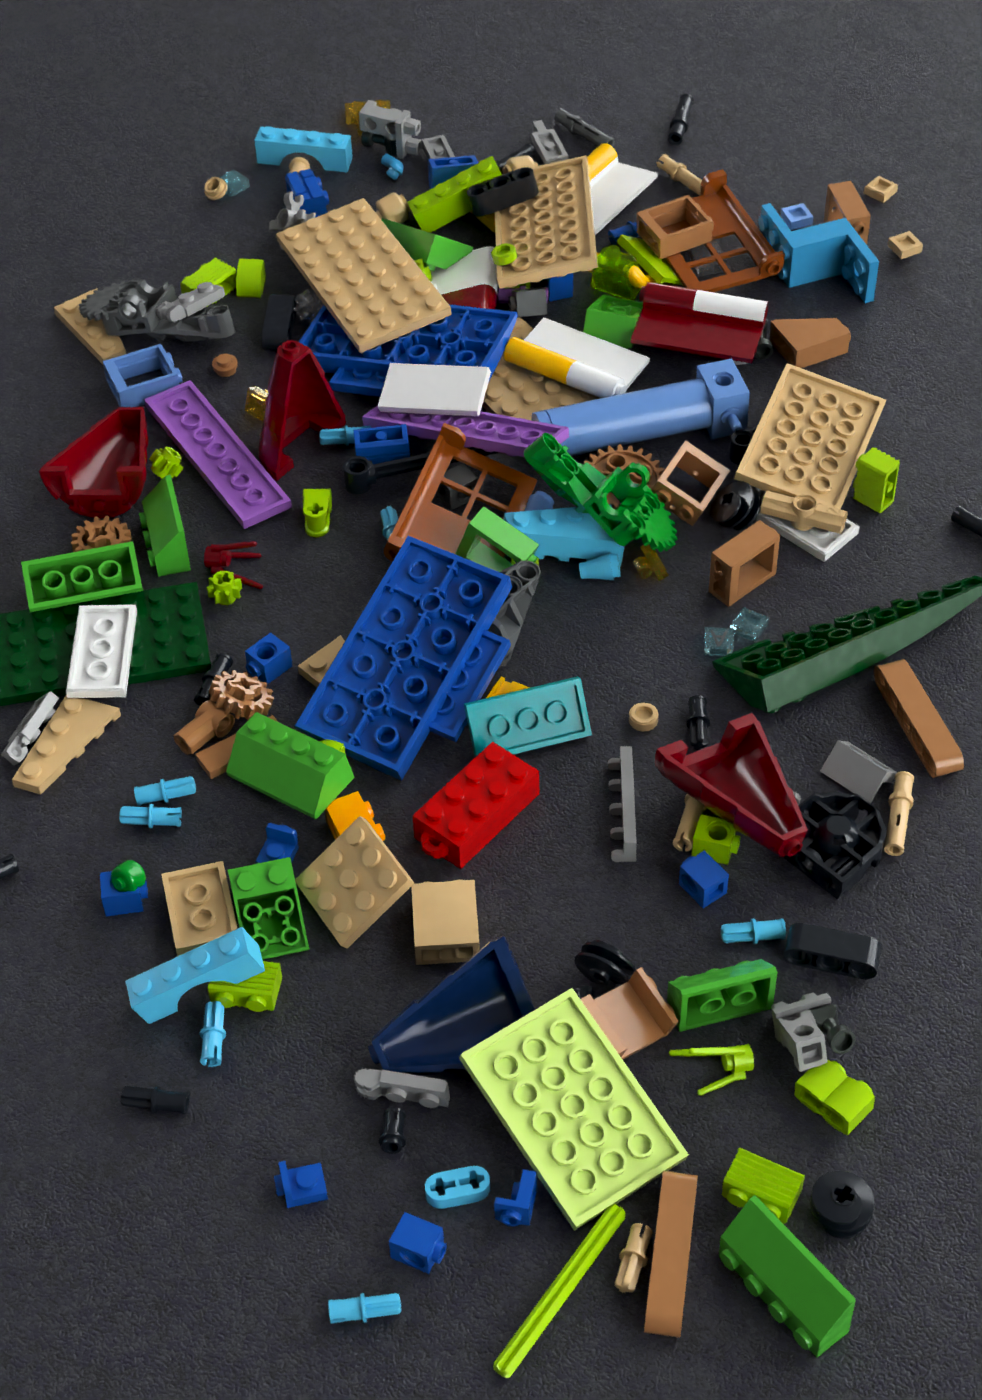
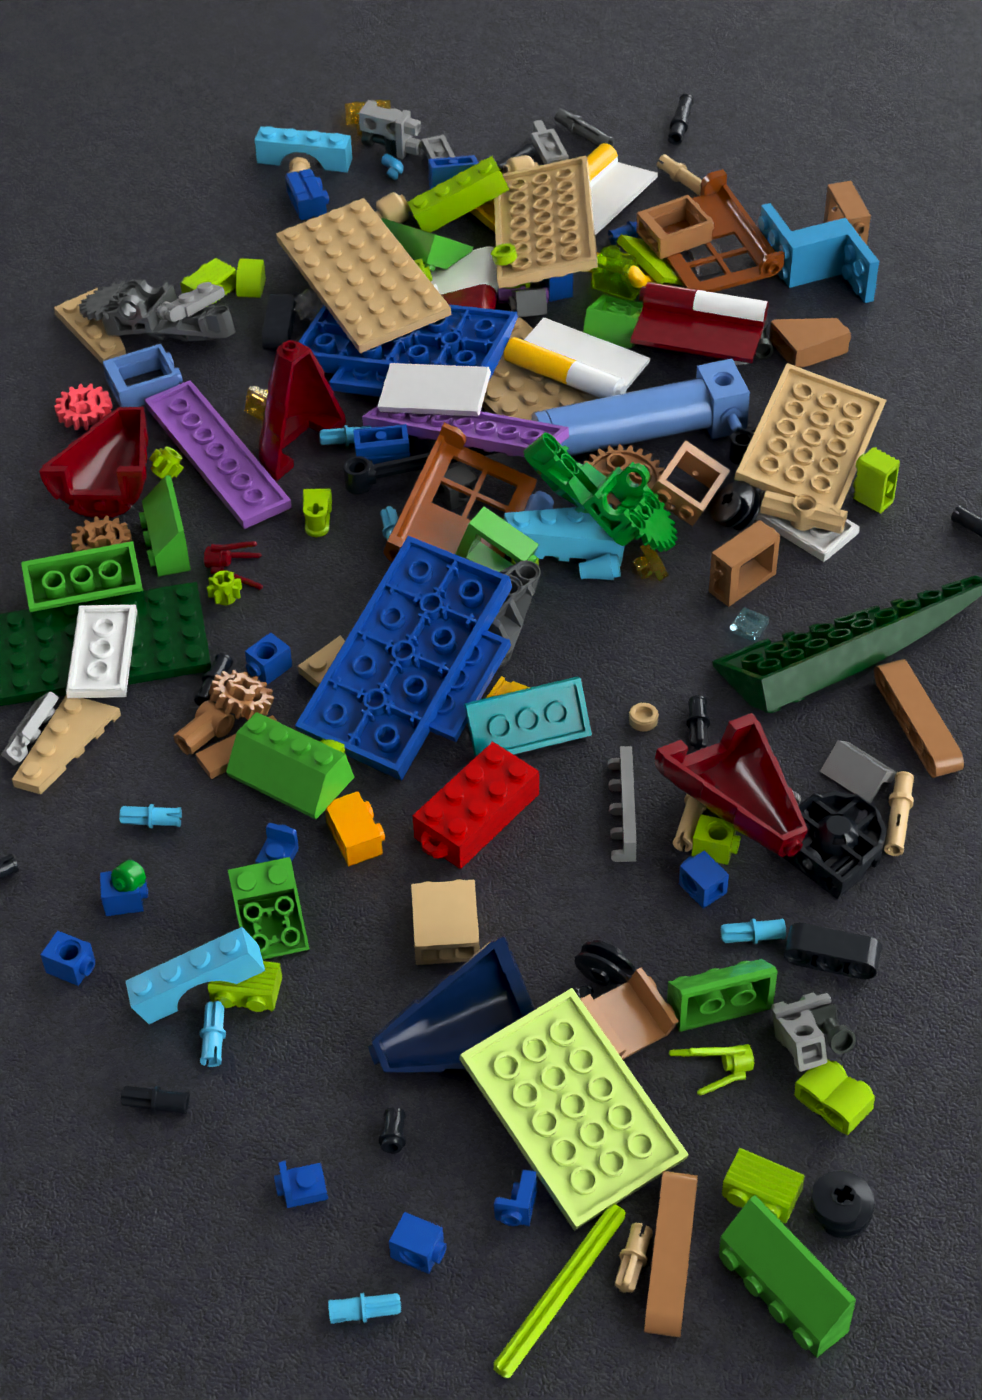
(58, 954): none -> blue brick
(83, 406): none -> coral gear
(164, 790): medium azure axle -> none
(198, 905): tan plate -> none
(215, 188): tan plate -> none
(225, 365): medium nougat plate -> none
(236, 182): clear light blue plate -> none
(291, 215): light grey pin -> none
(354, 882): tan plate -> none
(402, 1087): light grey hinge -> none
(457, 1187): medium azure beam -> none
(502, 191): black beam -> none
(718, 641): clear light blue tile -> none
(797, 216): light blue plate -> none
(880, 189): tan tile -> none
(905, 245): tan plate -> none

